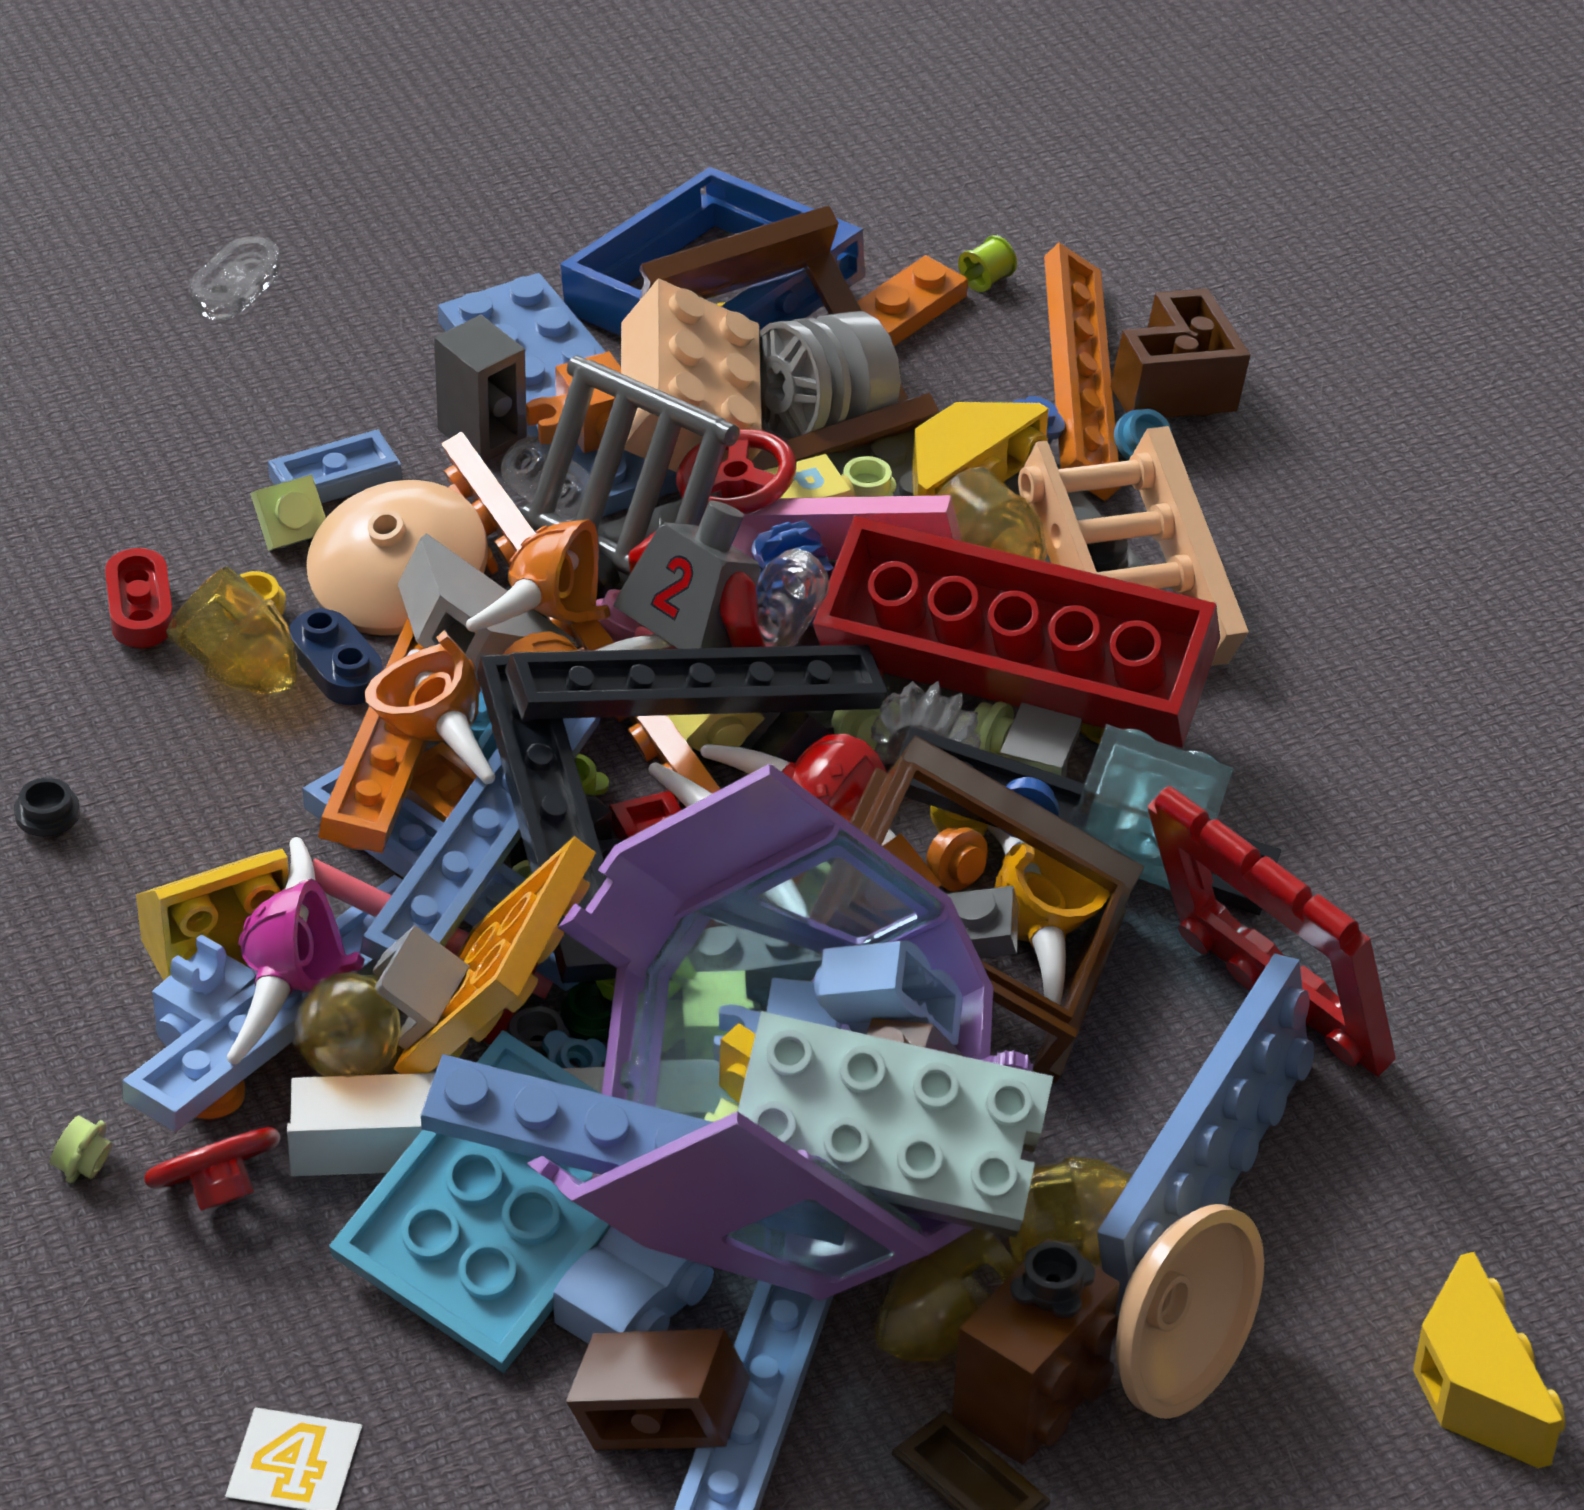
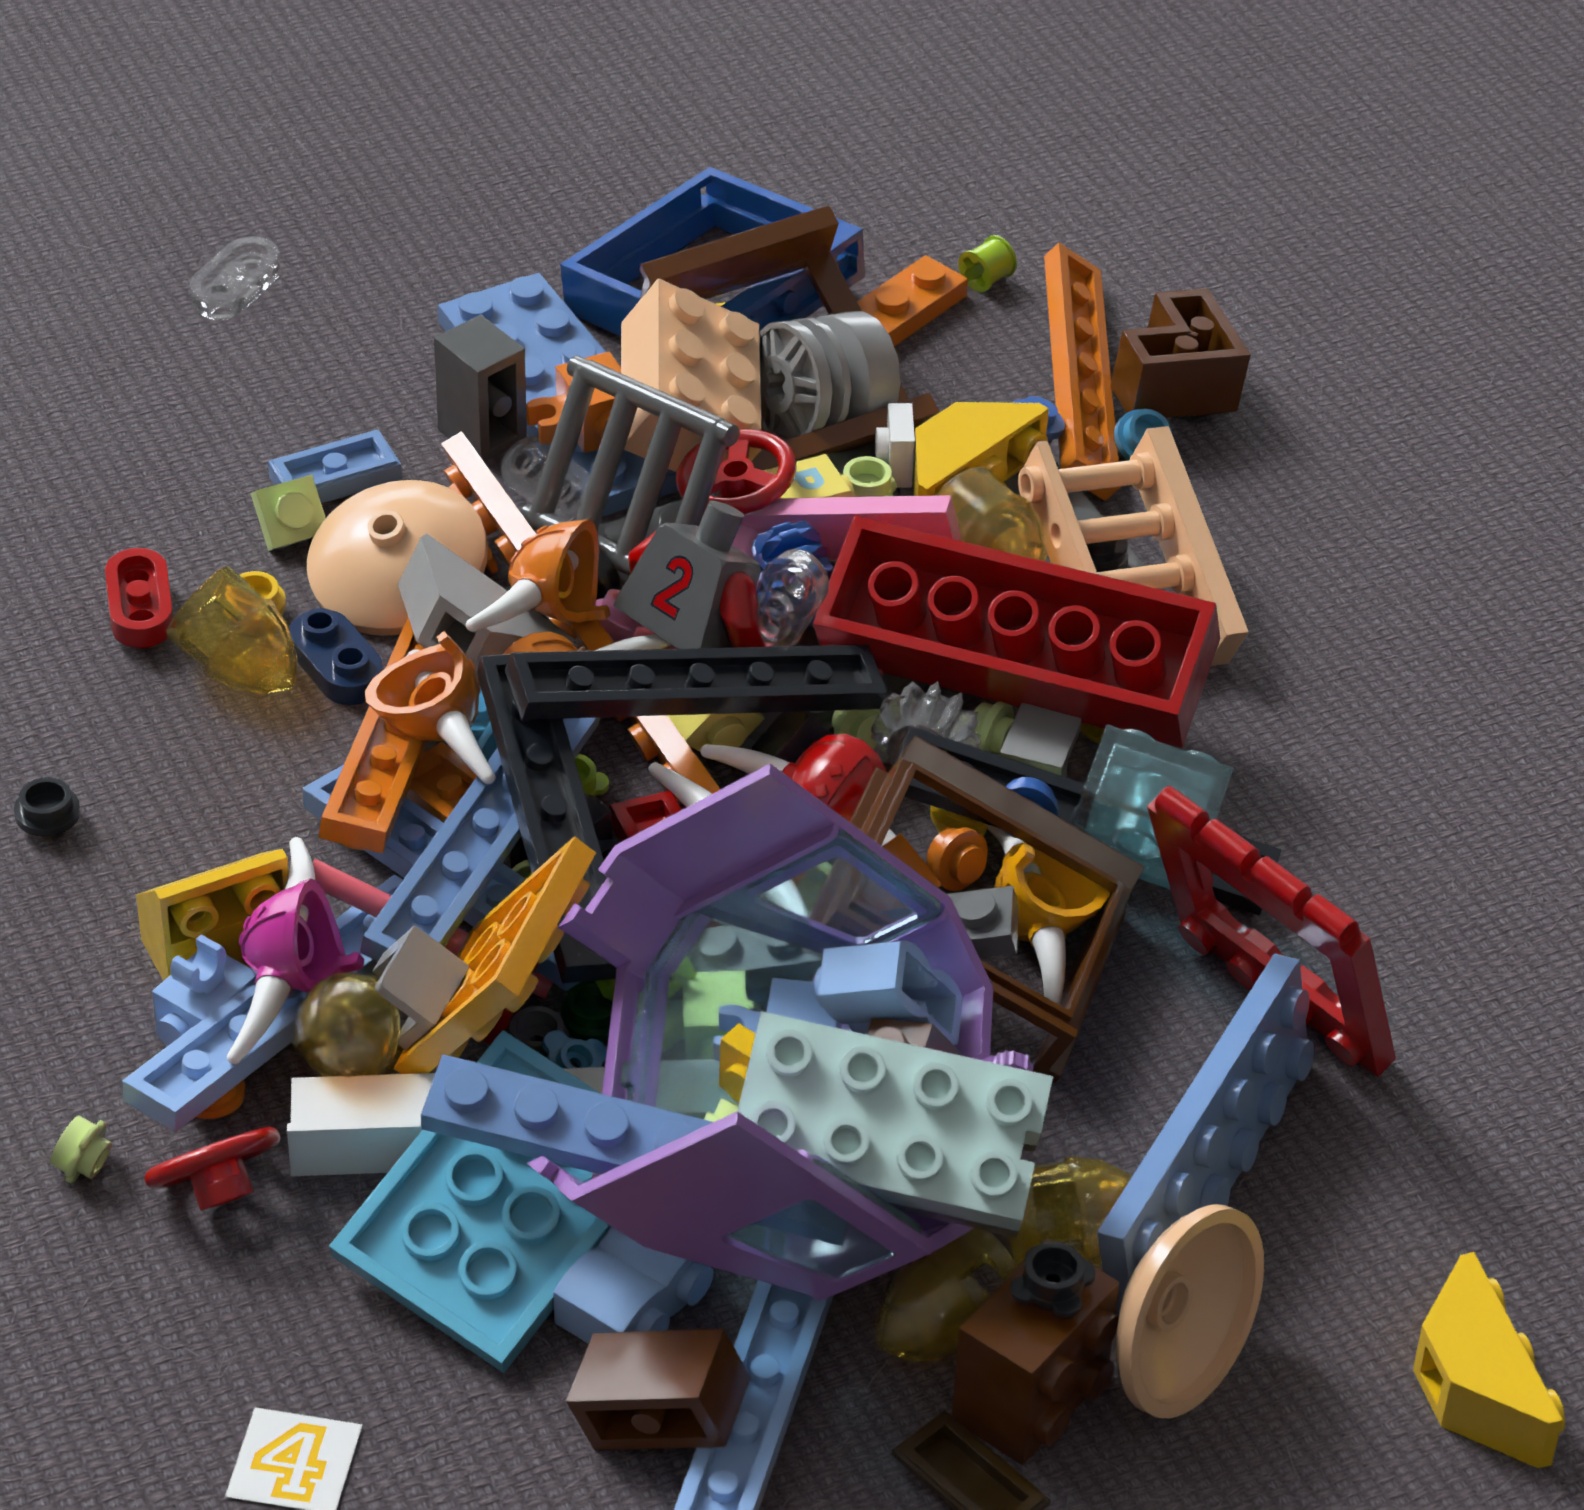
(897, 443): none -> white plate

